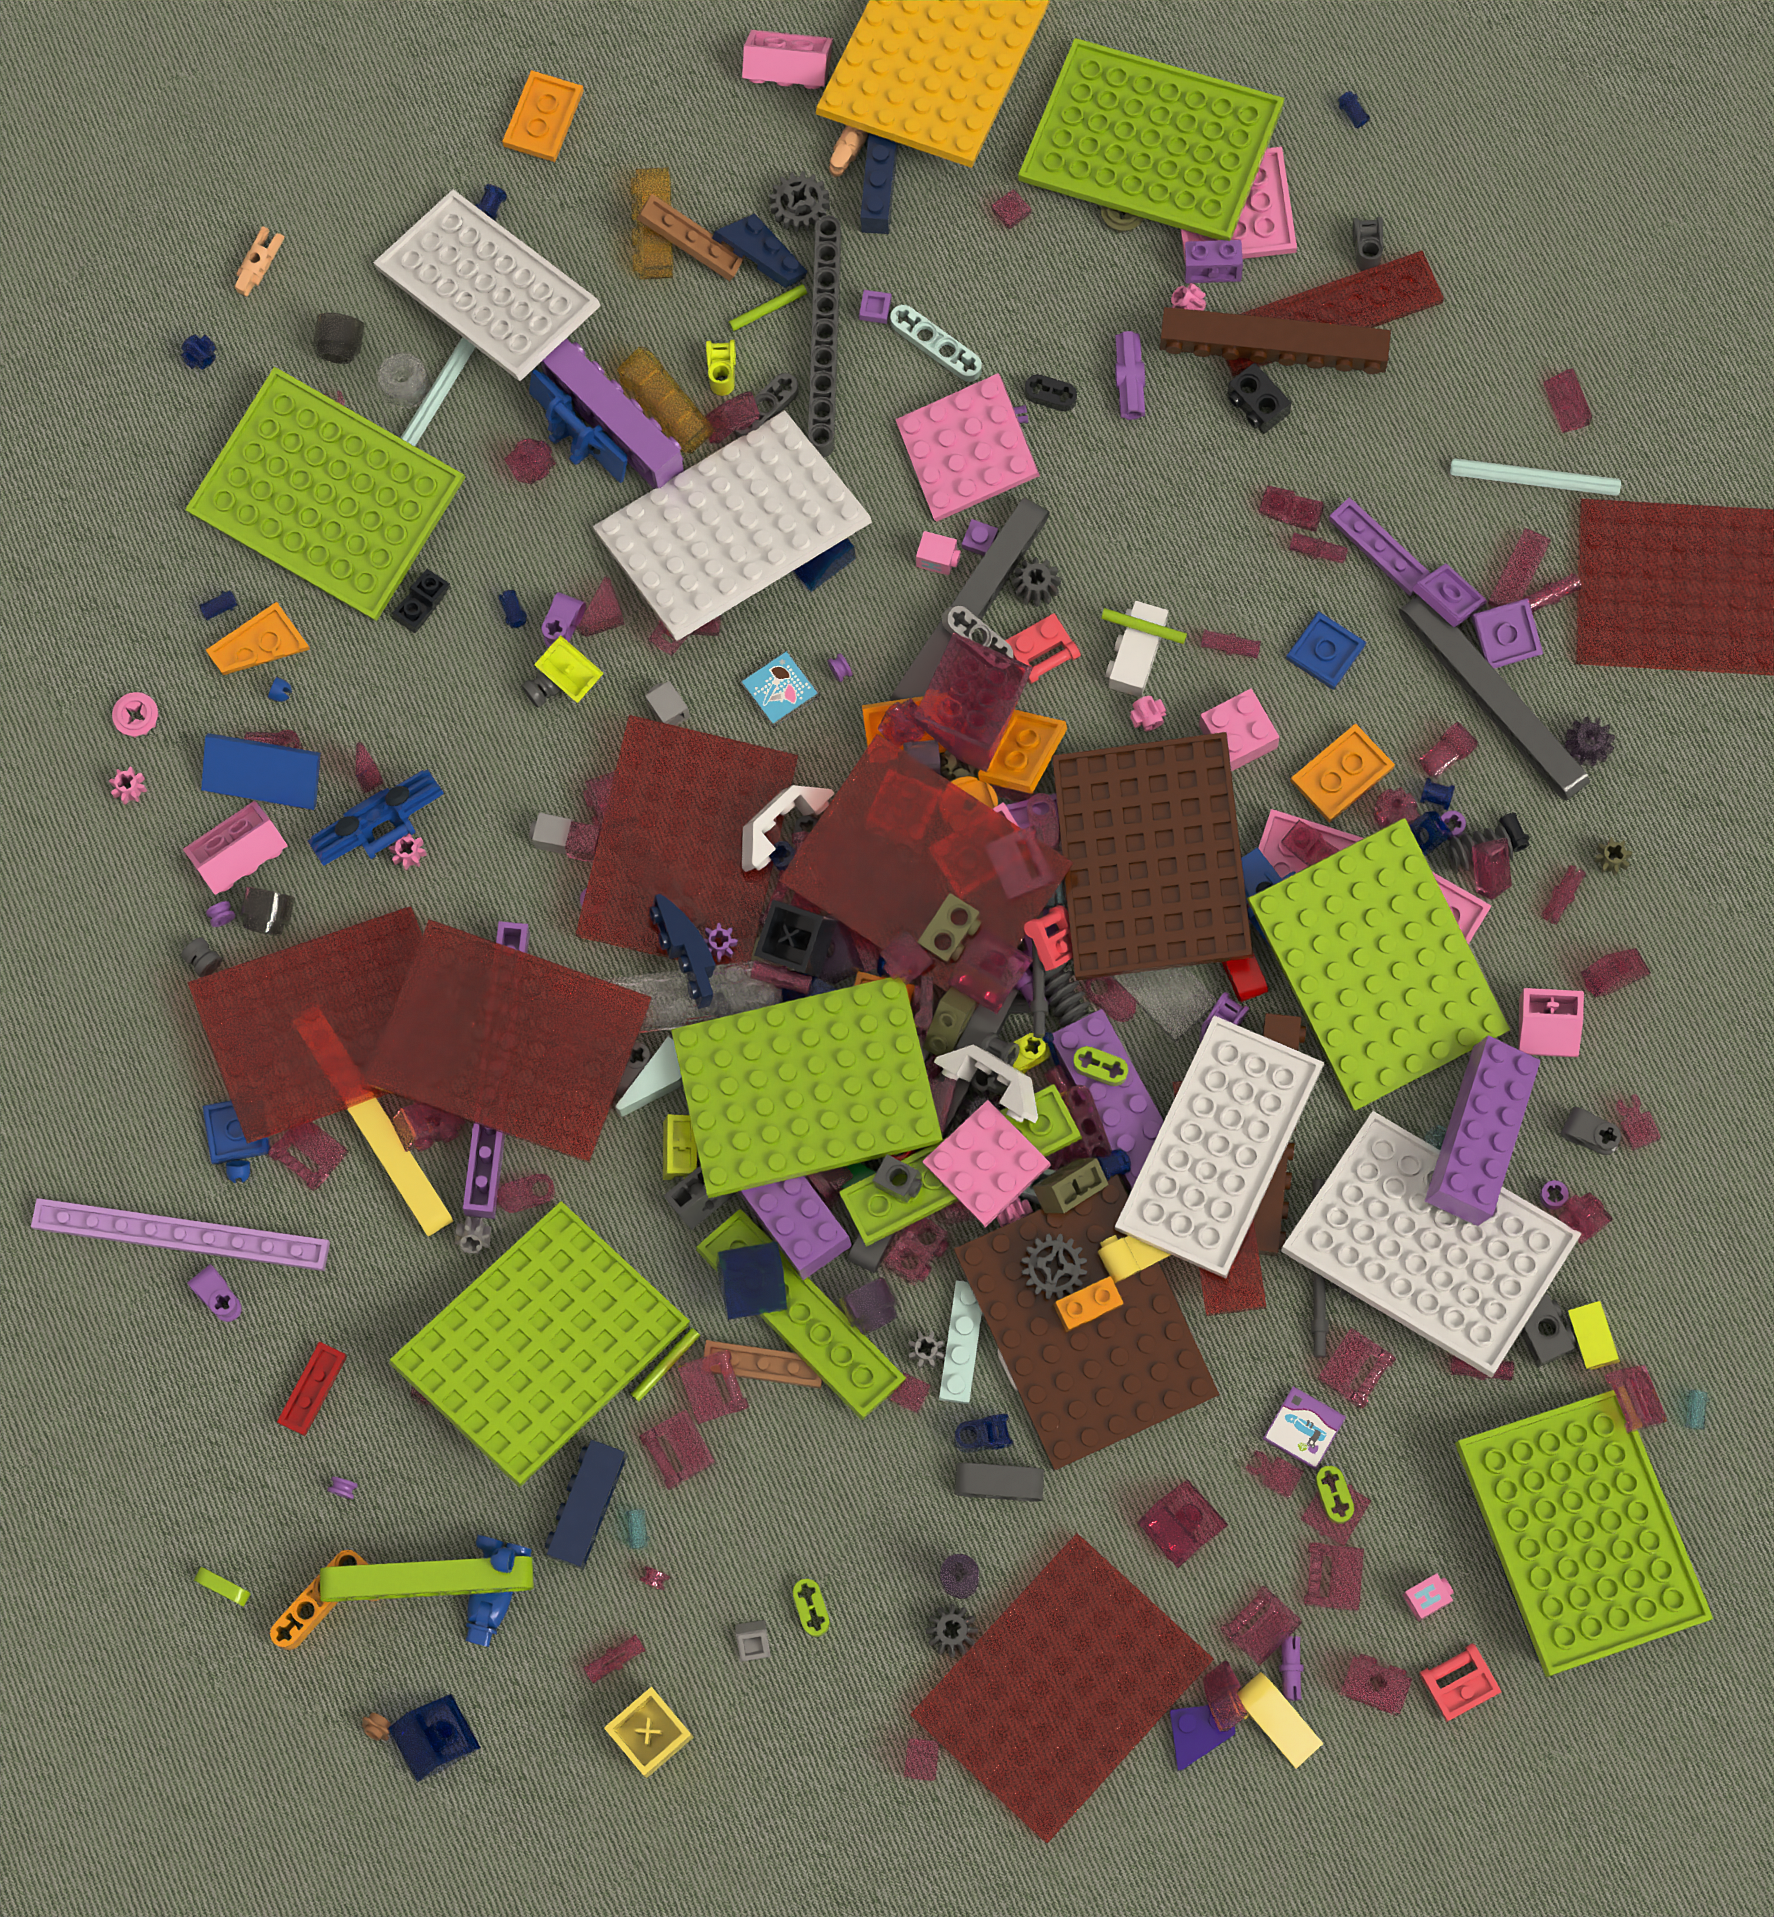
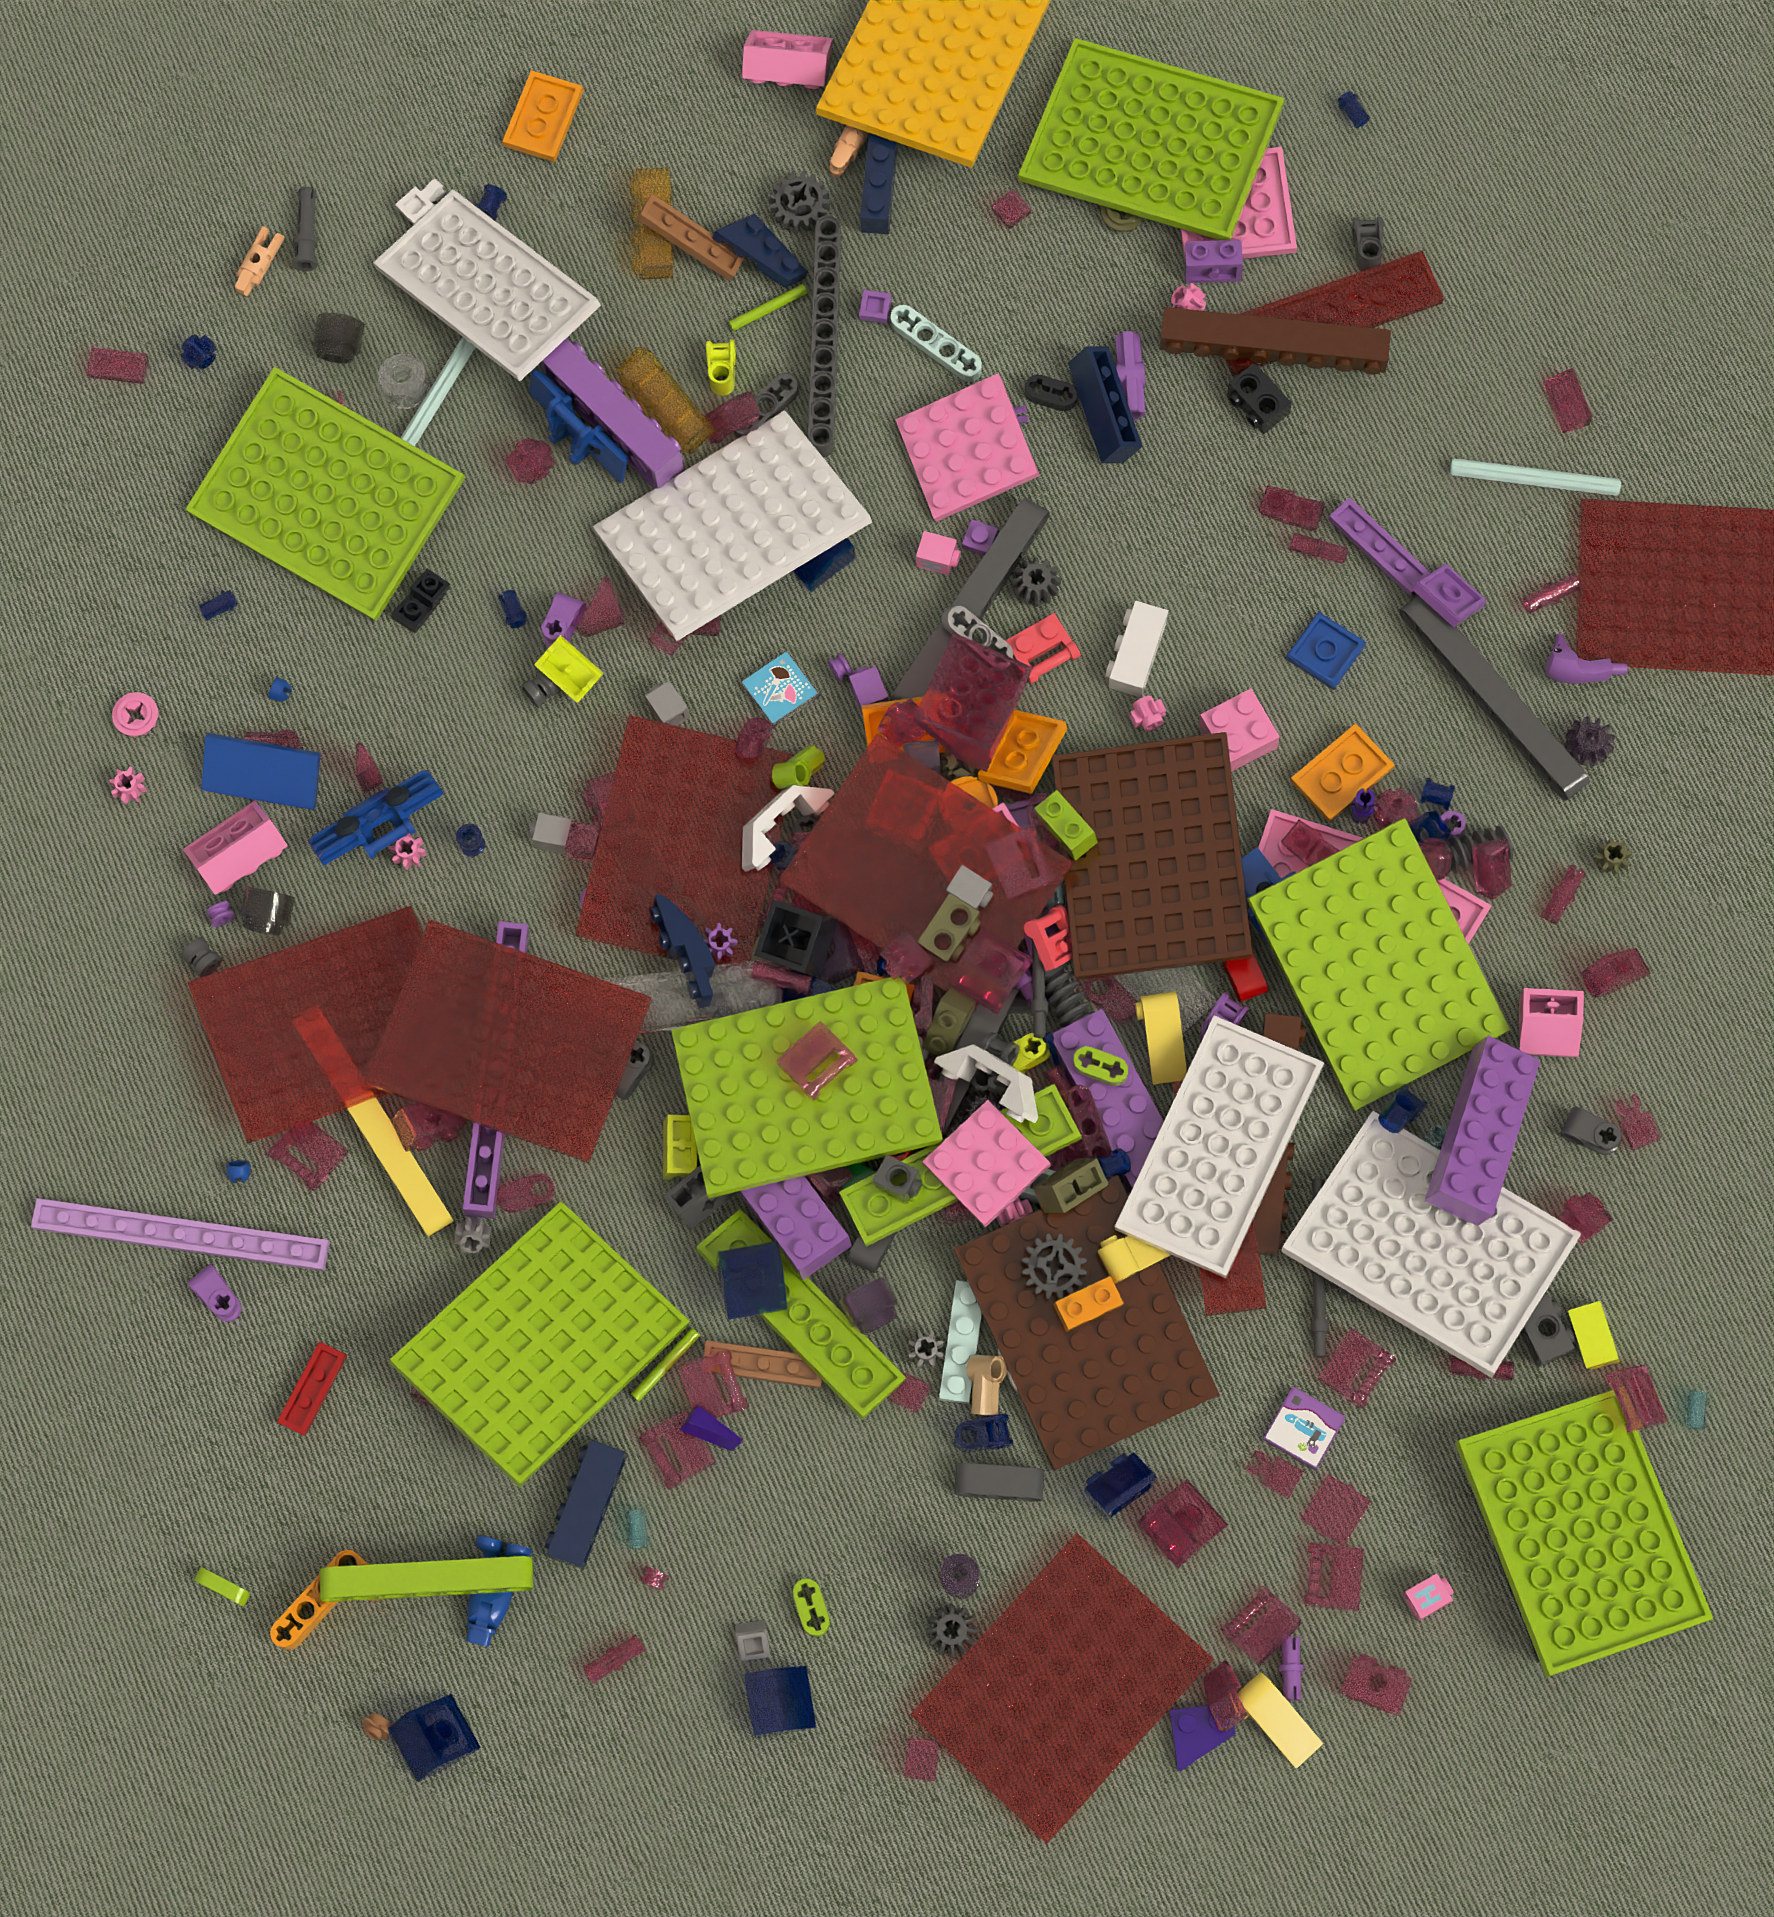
(117, 365): none -> clear pink plate
(226, 1136): blue tile -> none
(258, 641): light orange wing -> none
(305, 240): none -> dark grey pin
(342, 1487): medium lavender bush -> none
(418, 203): none -> white plate
(476, 846): none -> clear blue bush
(503, 1559): blue hinge -> none
(648, 1732): light yellow brick -> none
(655, 1080): light aqua slope -> none
(706, 1427): none -> dark purple piece
(754, 737): none -> clear pink beam
(780, 1701): none -> clear blue slope
(798, 768): none -> lime piece
(809, 1054): none -> plate
(867, 687): none -> medium lavender brick
(910, 1246): clear pink brick -> none
(970, 888): none -> light grey brick
(986, 1374): none -> tan piece
(1066, 825): none -> lime brick
(1105, 404): none -> dark blue brick
(1119, 1485): none -> clear blue slope
(1144, 626): lime bar -> none
(1163, 1035): none -> light yellow door
(1230, 644): clear pink pin -> none
(1327, 1496): lime beam -> none
(1362, 806): none -> dark purple pin
(1401, 1110): none -> clear blue piece
(1438, 857): none -> clear pink head
(1453, 745): clear pink piece -> none
(1464, 1692): coral plate -> none
(1507, 633): medium lavender tile -> none
(1516, 834): black pin -> none
(1520, 568): clear pink plate -> none
(1563, 1195): medium lavender bush -> none
(1566, 667): none -> medium lavender animal

